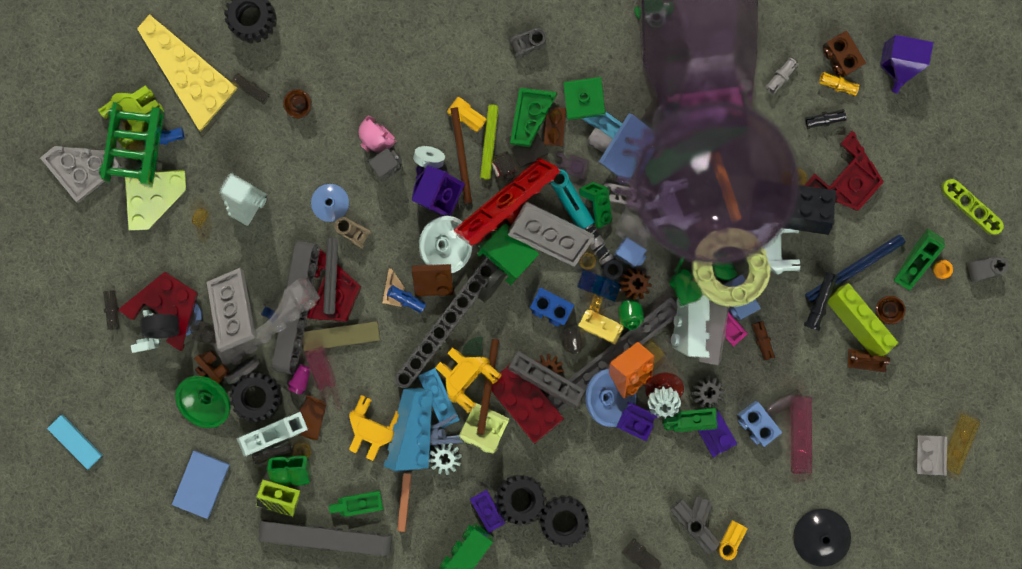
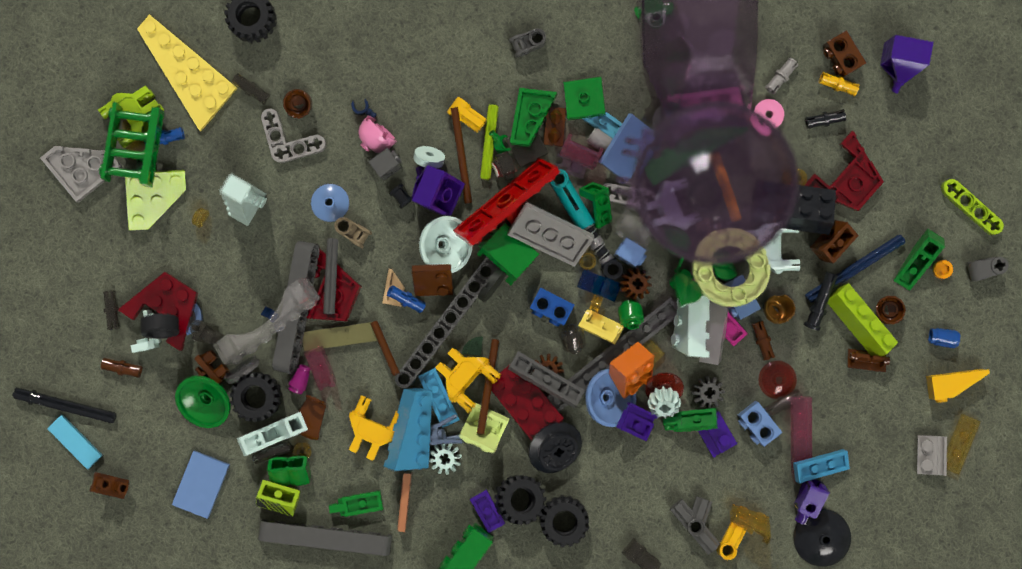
(33, 397): none -> black axle
(109, 485): none -> reddish brown hips
(121, 367): none -> reddish brown pin
(230, 309): light grey plate -> none
(281, 144): none -> light grey beam
(367, 110): none -> dark blue piece
(385, 348): none -> reddish brown bar
(401, 195): none -> black bush
(498, 144): none -> green piece
(555, 447): none -> black piece
(580, 153): none -> clear pink hinge
(751, 521): none -> clear yellow wing
(768, 377): none -> clear red dish
(772, 106): none -> bright pink piece
(784, 312): none -> pearl gold hair
(812, 493): none -> dark purple torso
(821, 466): none -> dark azure plate
(832, 246): none -> reddish brown brick
(944, 337): none -> blue piece
(952, 384): none -> yellow slope

